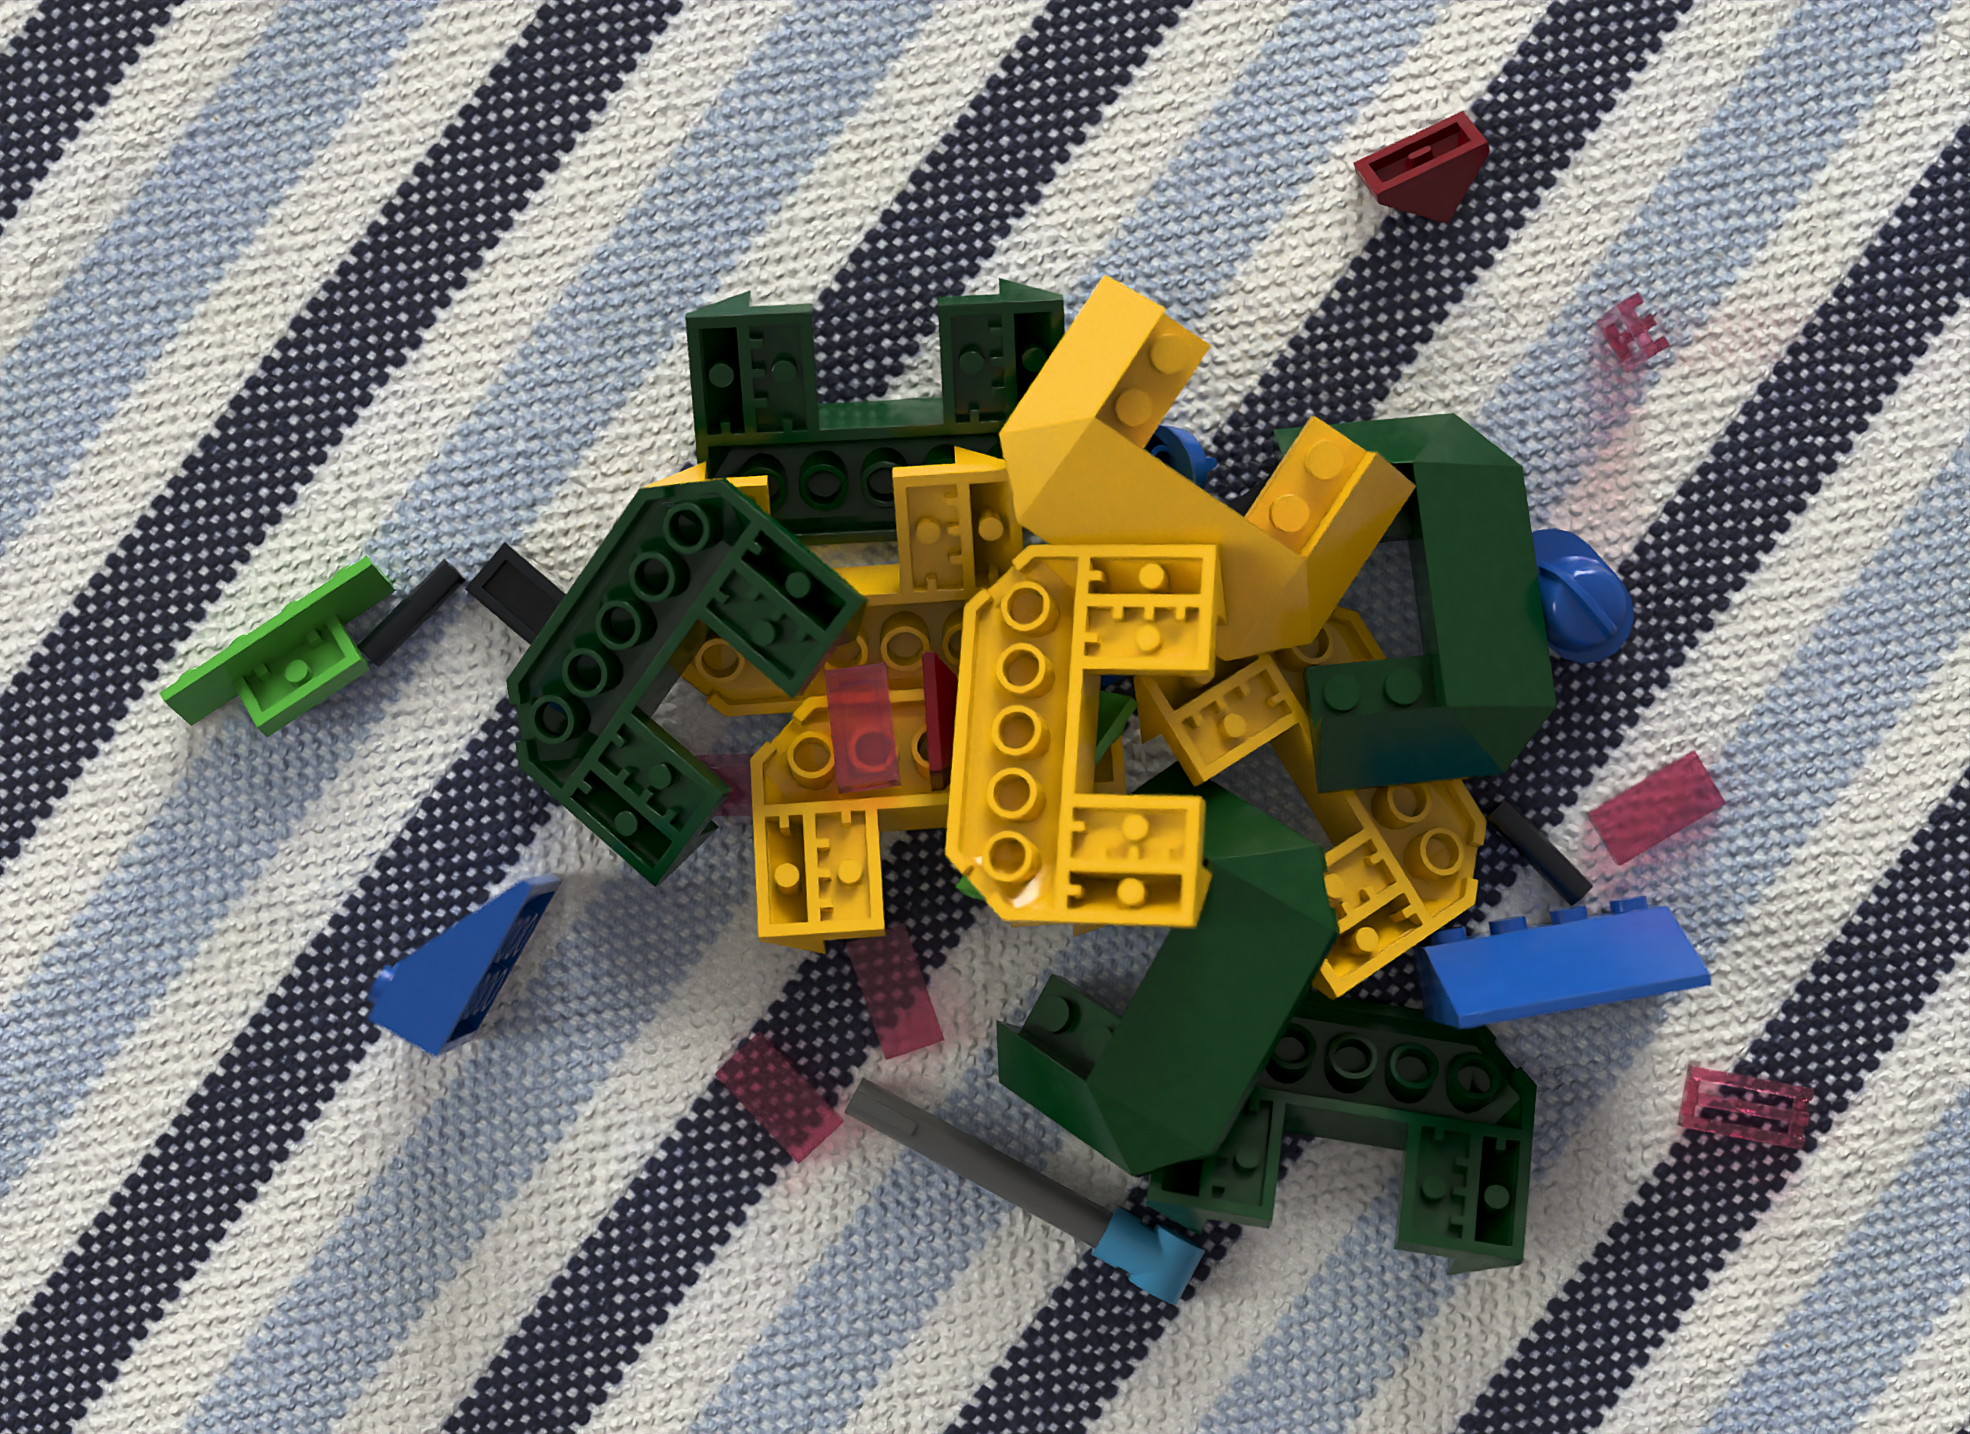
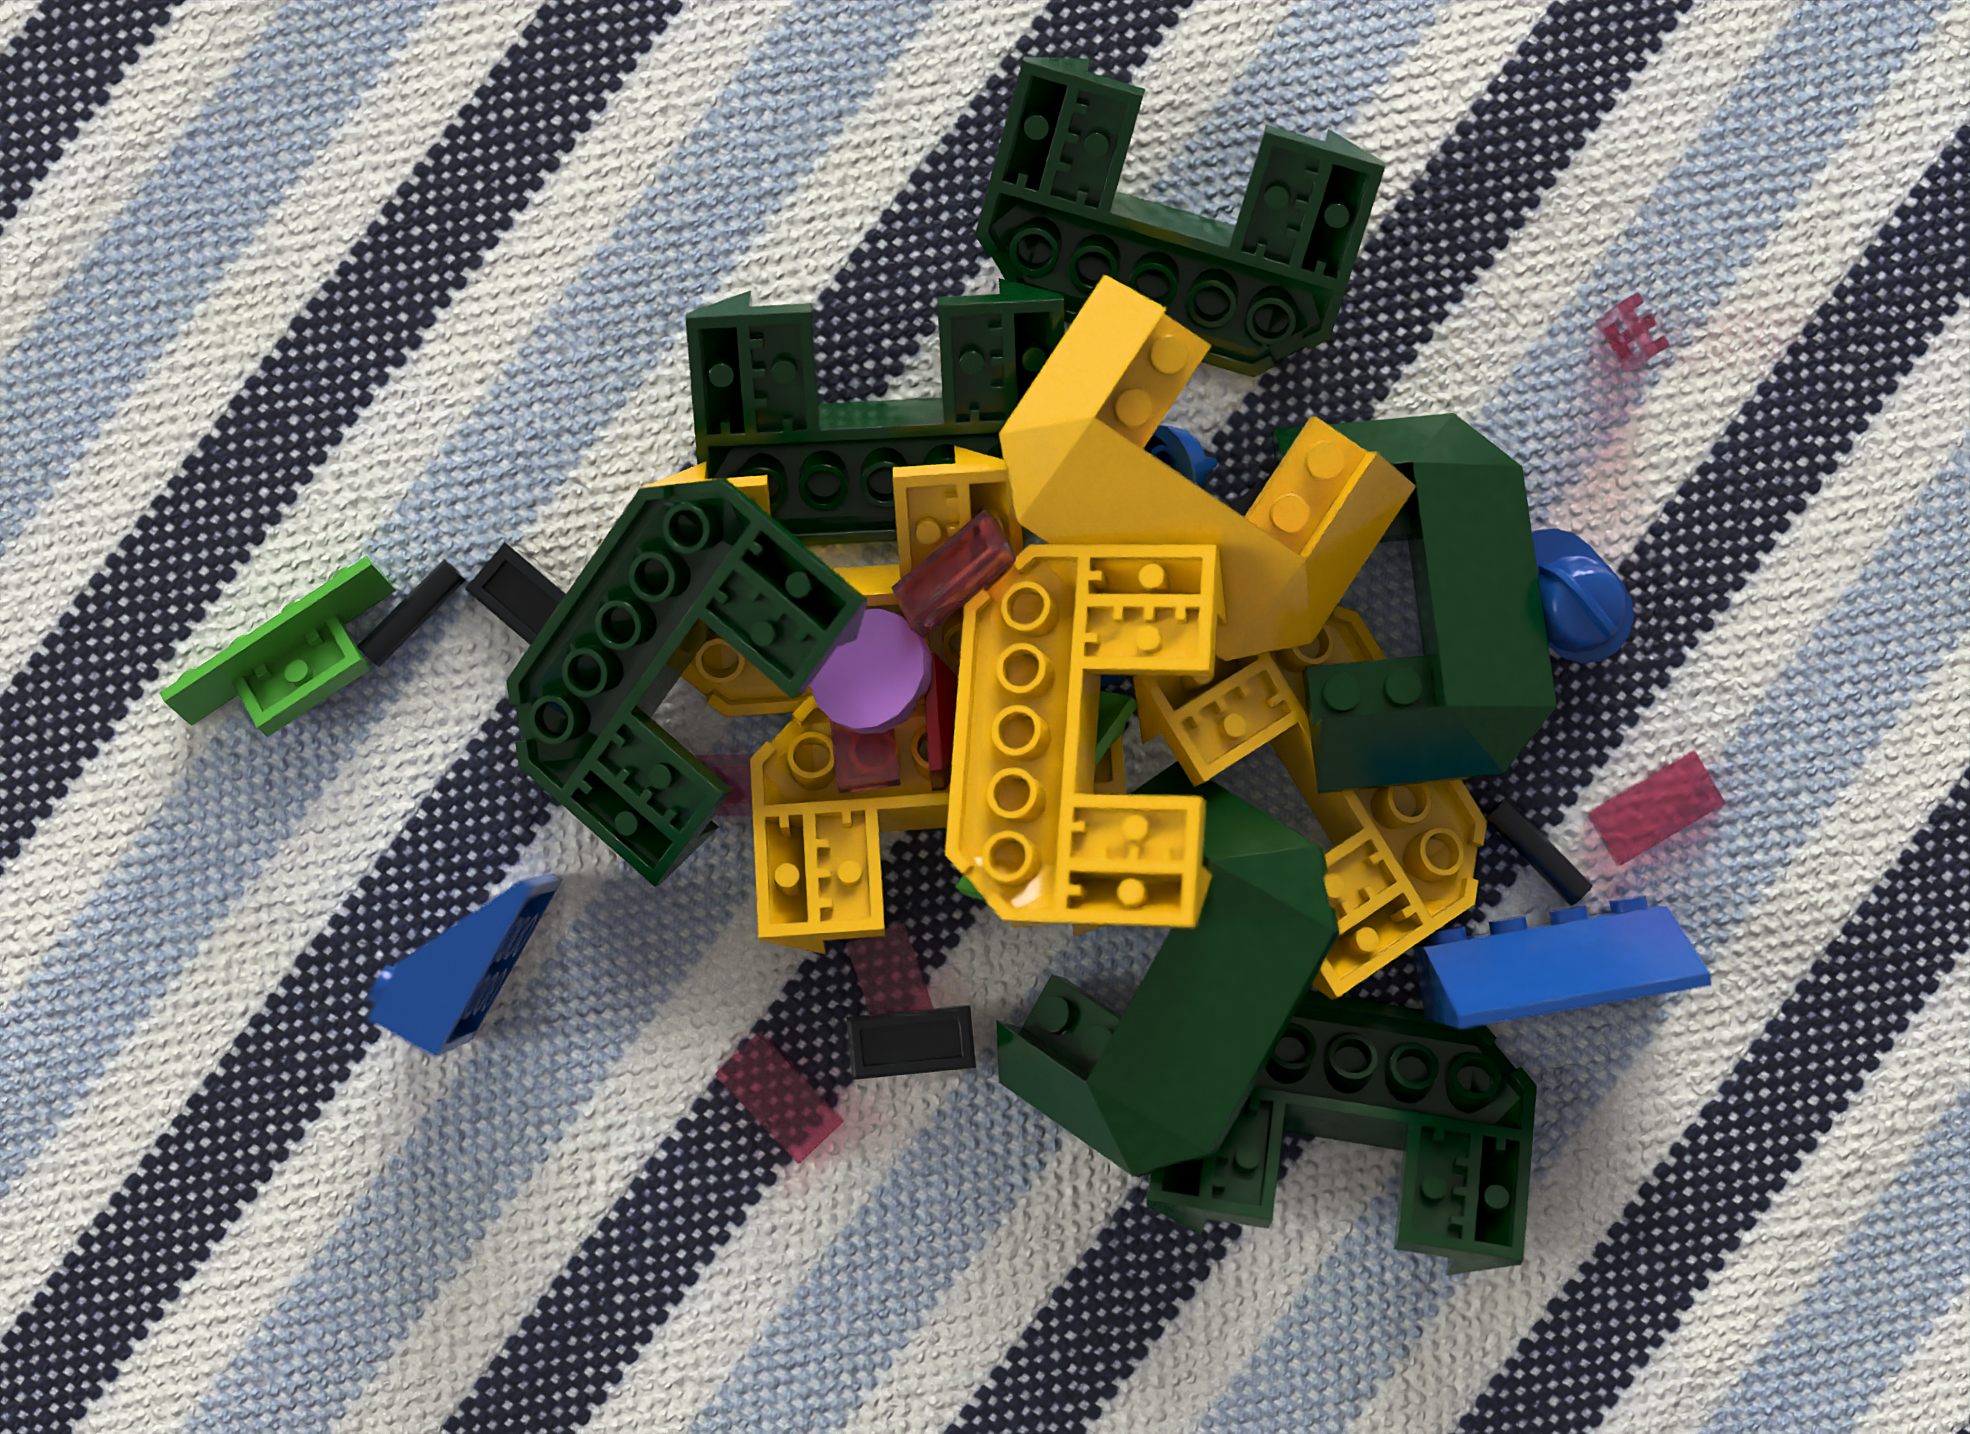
(875, 678): none -> medium lavender tile
(911, 1042): none -> black tile
(953, 573): none -> clear pink tile
(1155, 1258): dark grey piece -> none
(1241, 288): none -> dark green slope
(1428, 169): dark red slope -> none
(1796, 1116): clear pink tile -> none

